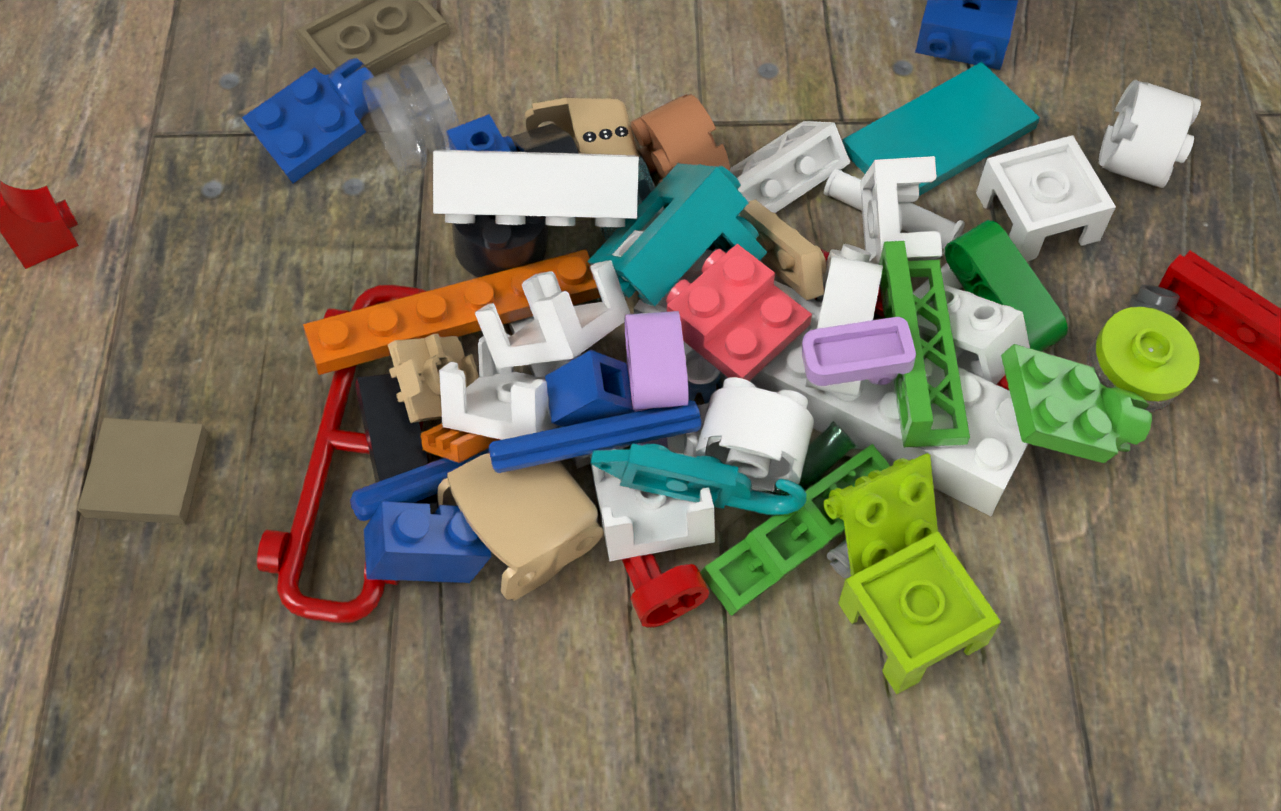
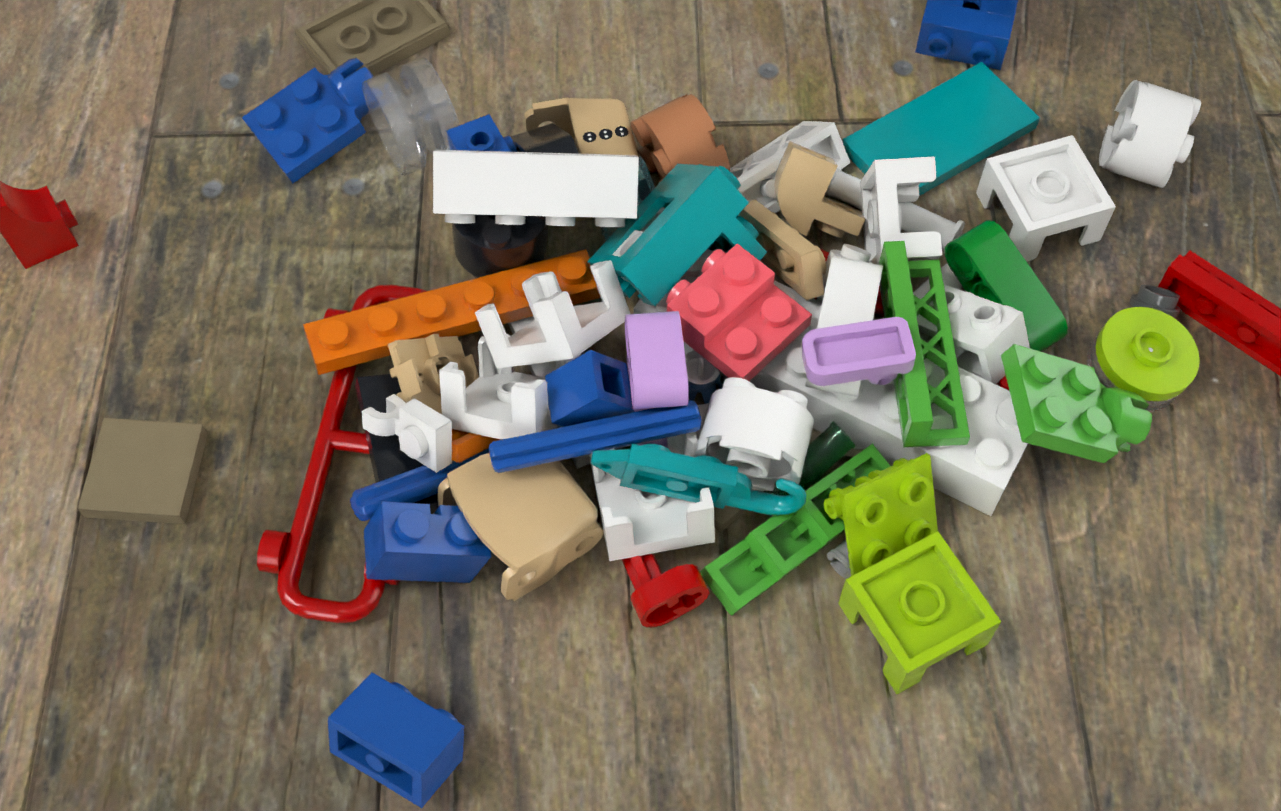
(396, 738): none -> blue brick
(420, 429): none -> white plate
(800, 193): none -> tan brick

